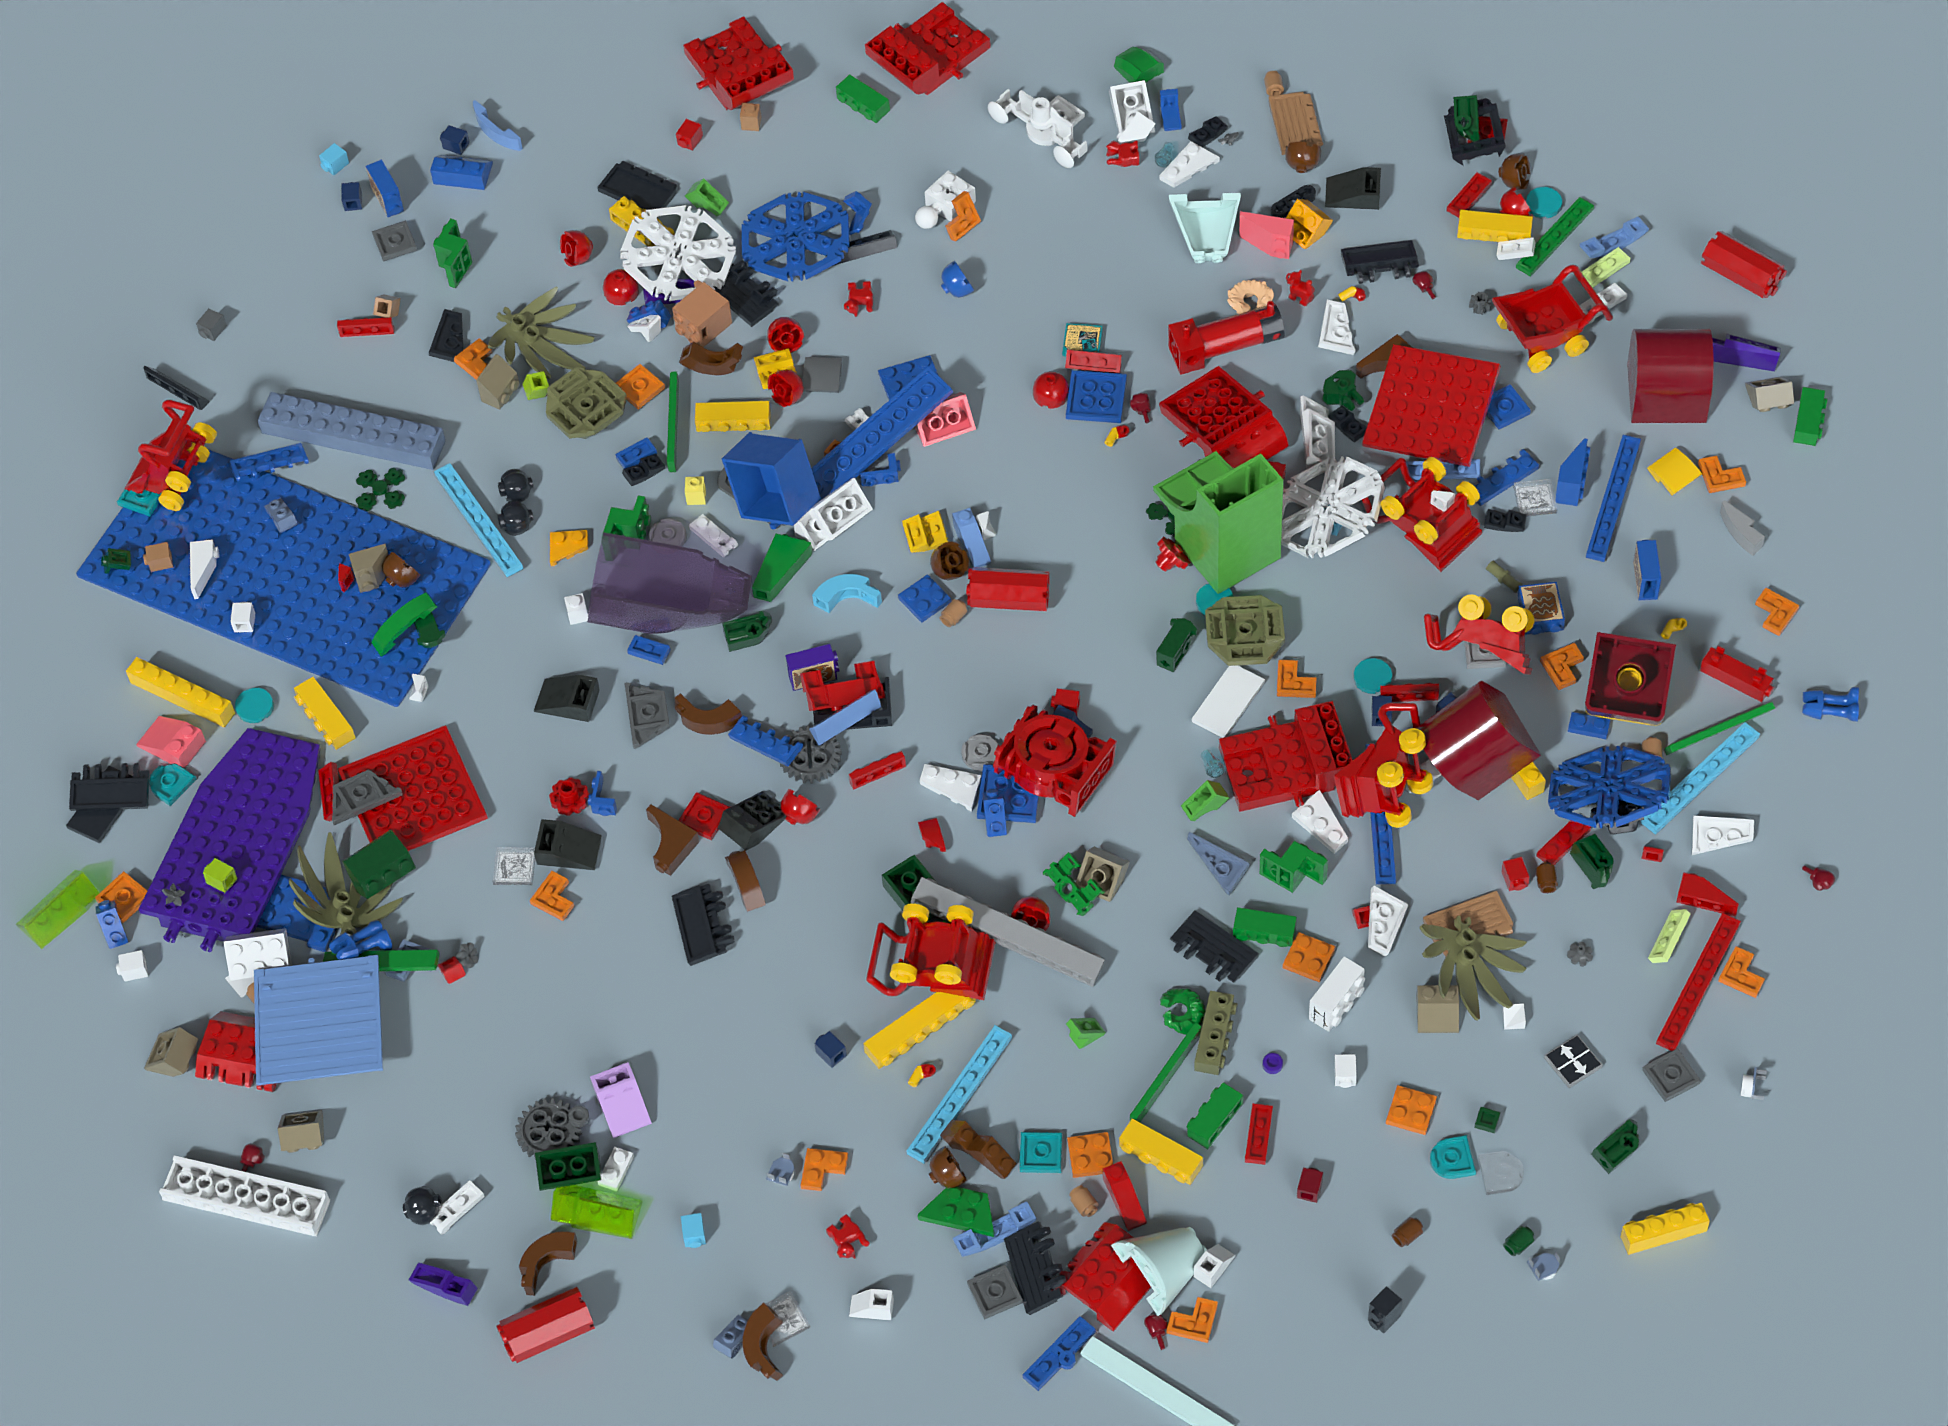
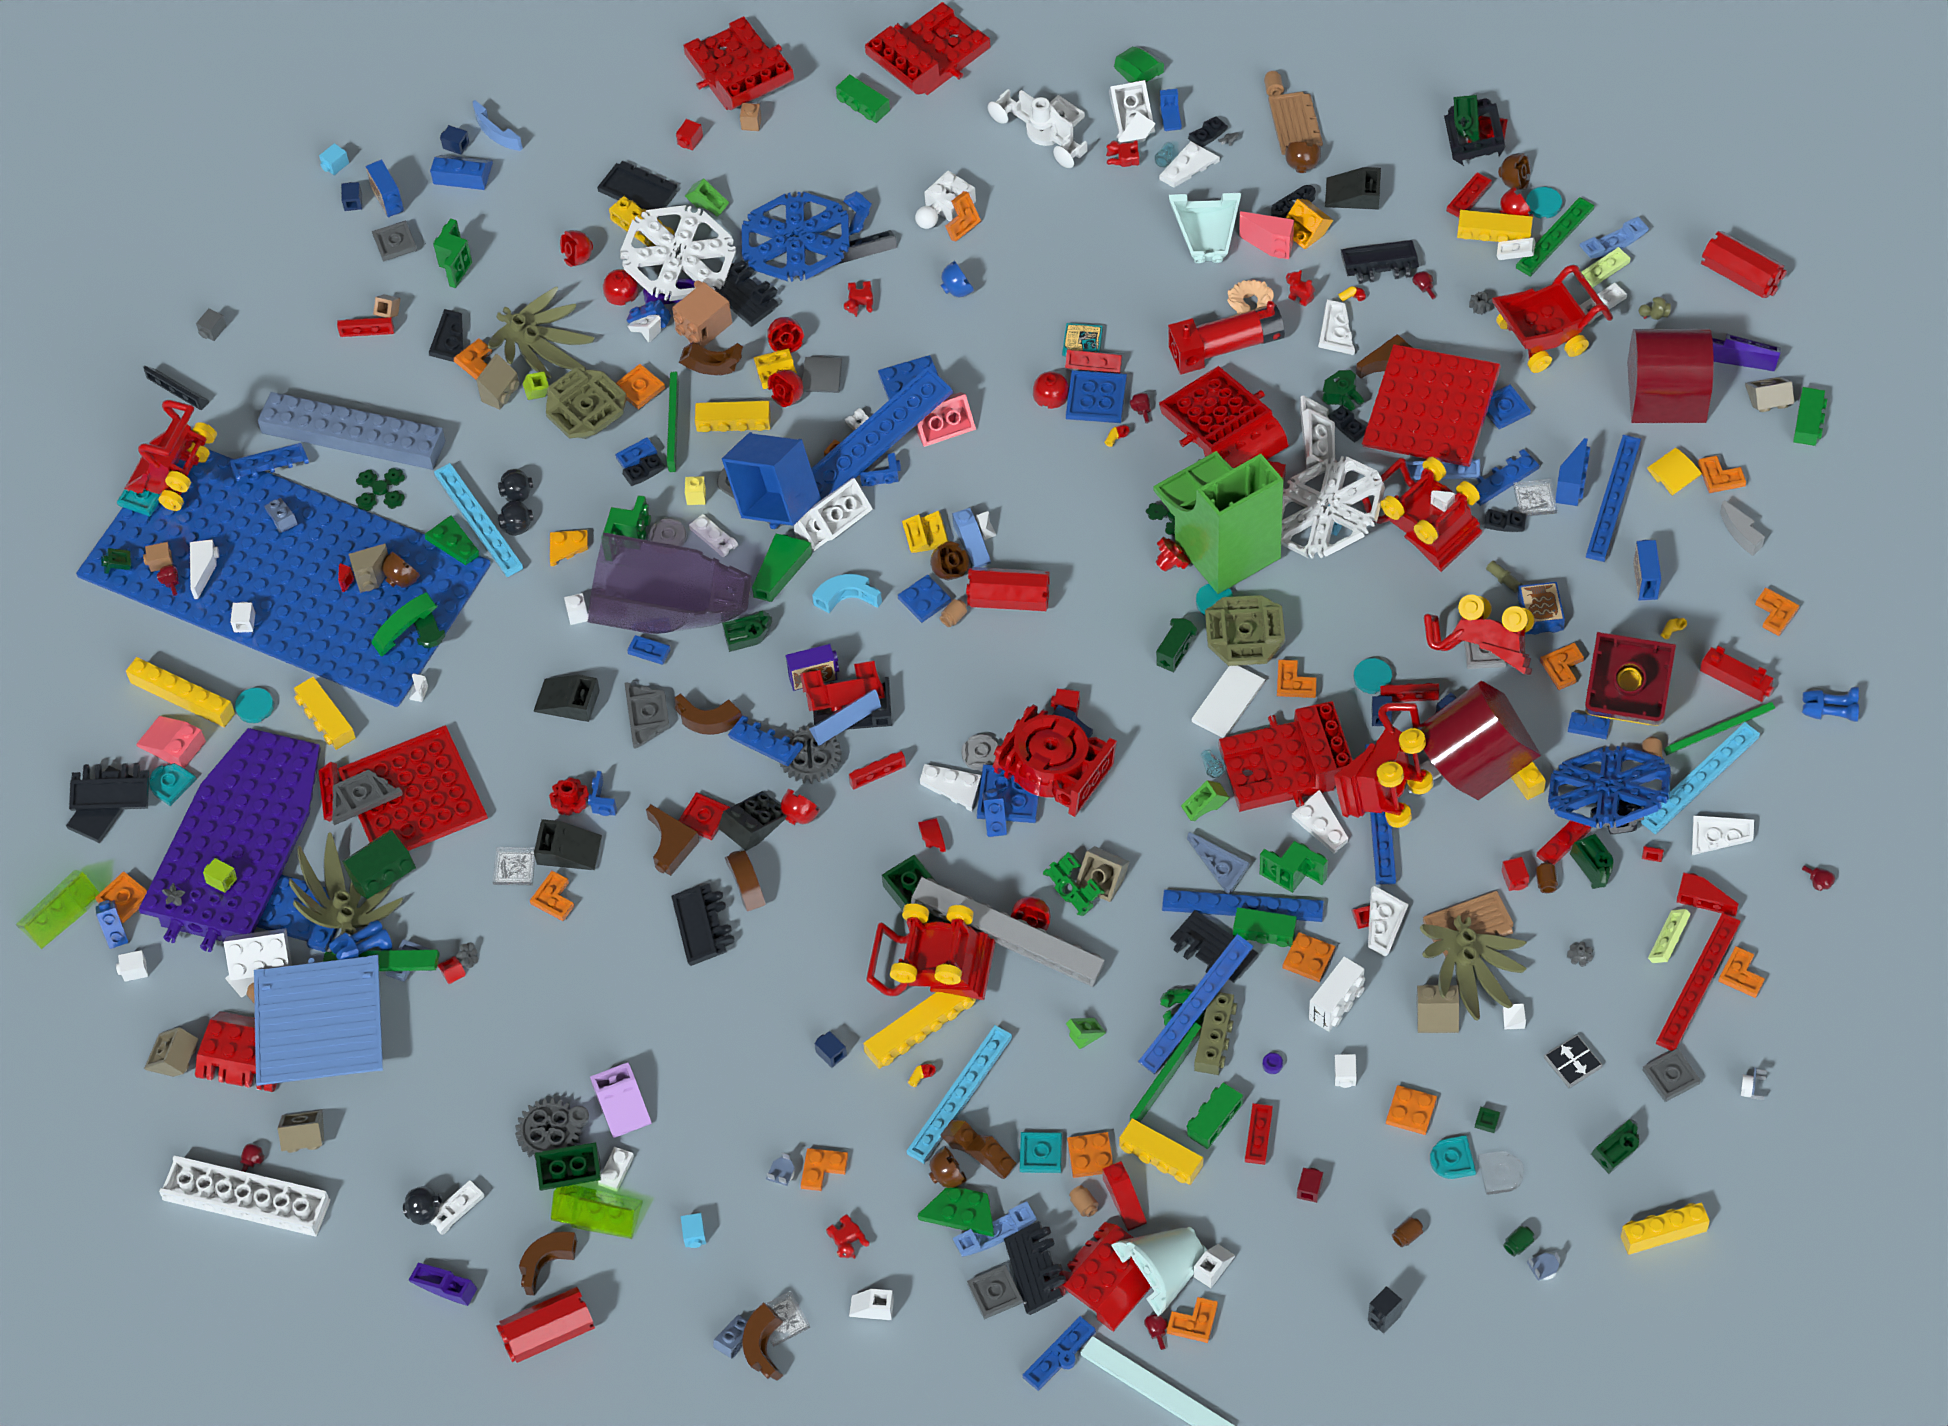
(169, 576): none -> dark red piece
(452, 540): none -> green wing
(1195, 1004): none -> blue plate
(1227, 904): none -> blue plate
(1658, 309): none -> olive animal

